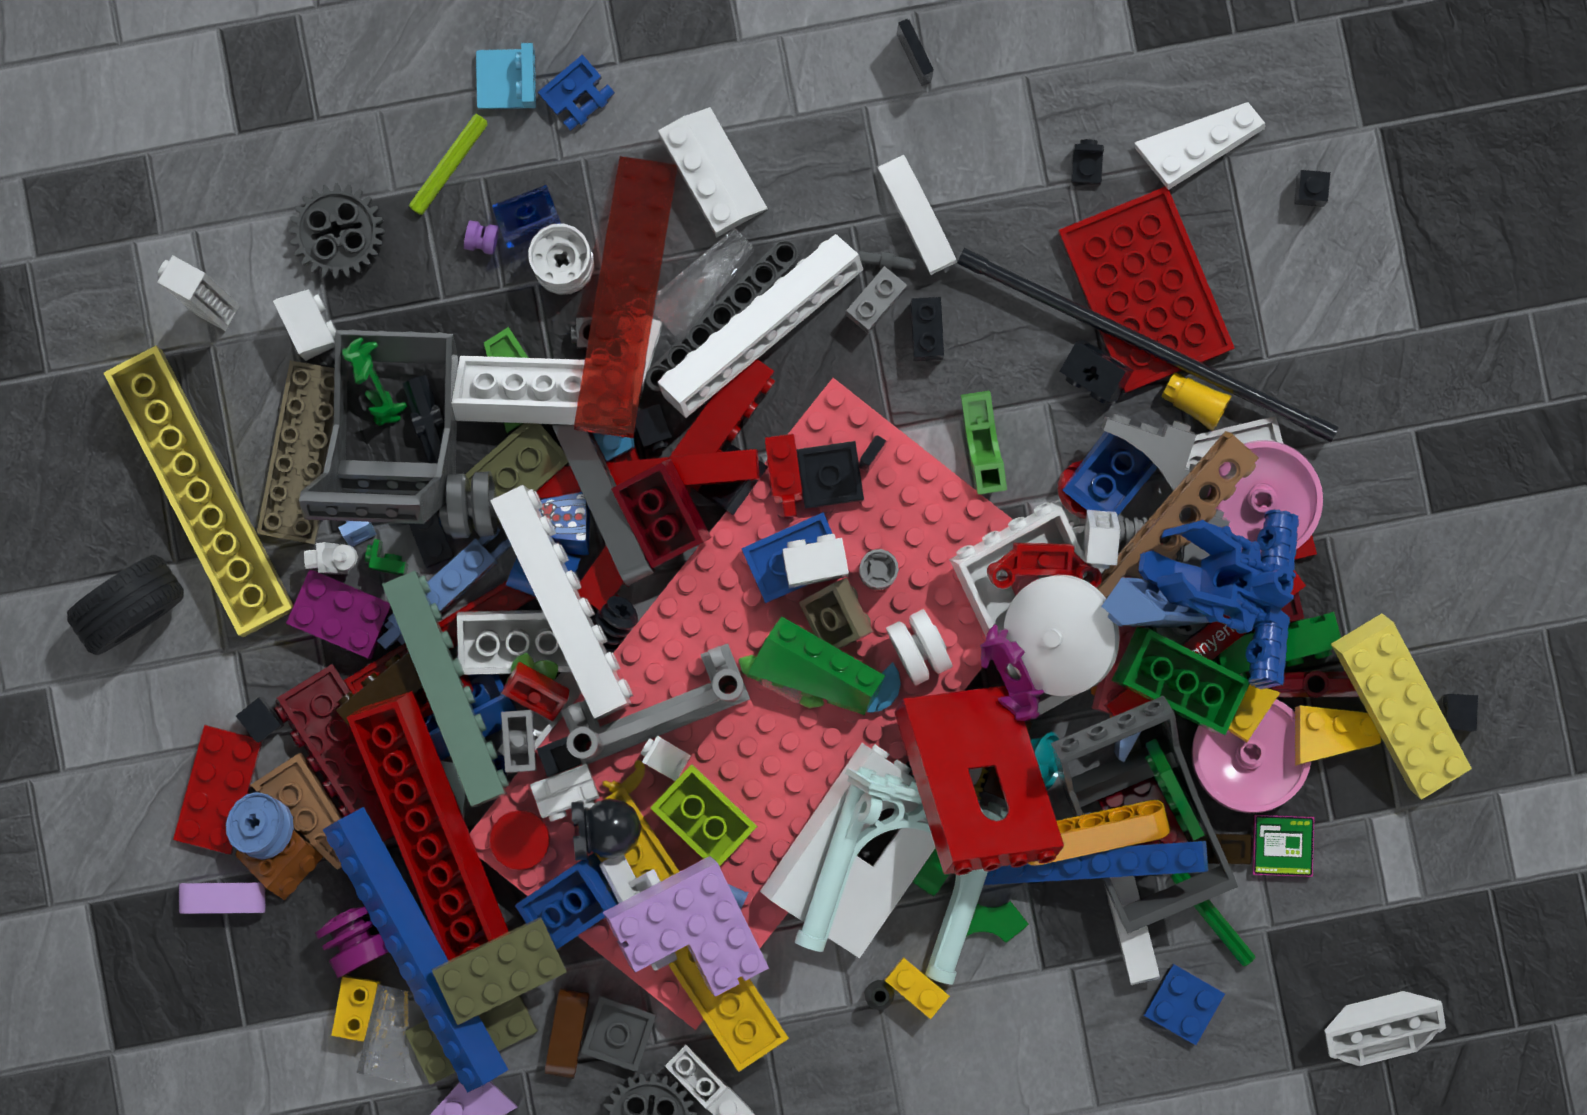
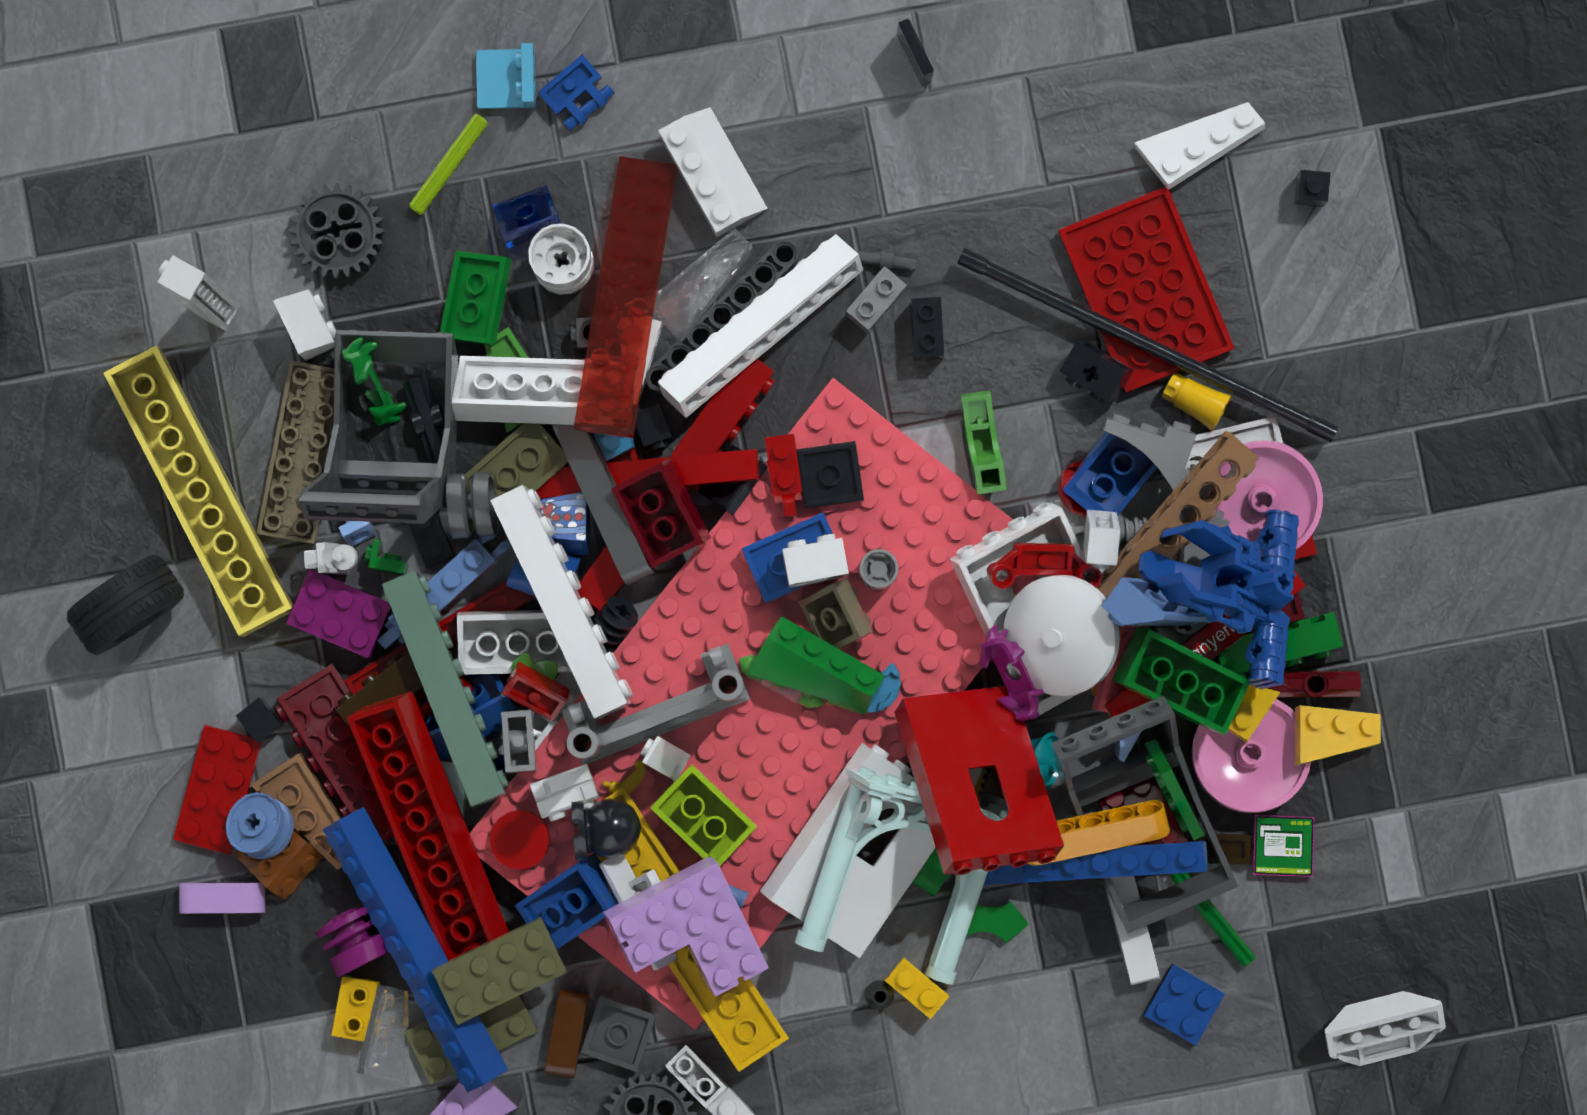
(476, 297): none -> green plate
(481, 237): medium lavender wheel -> none
(557, 757): black panel -> none
(872, 453): black tile -> none
(917, 214): white slope -> none
(922, 646): white wheel -> none
(1087, 162): black bracket -> none
(1401, 706): light yellow brick -> none
(1461, 711): black panel -> none

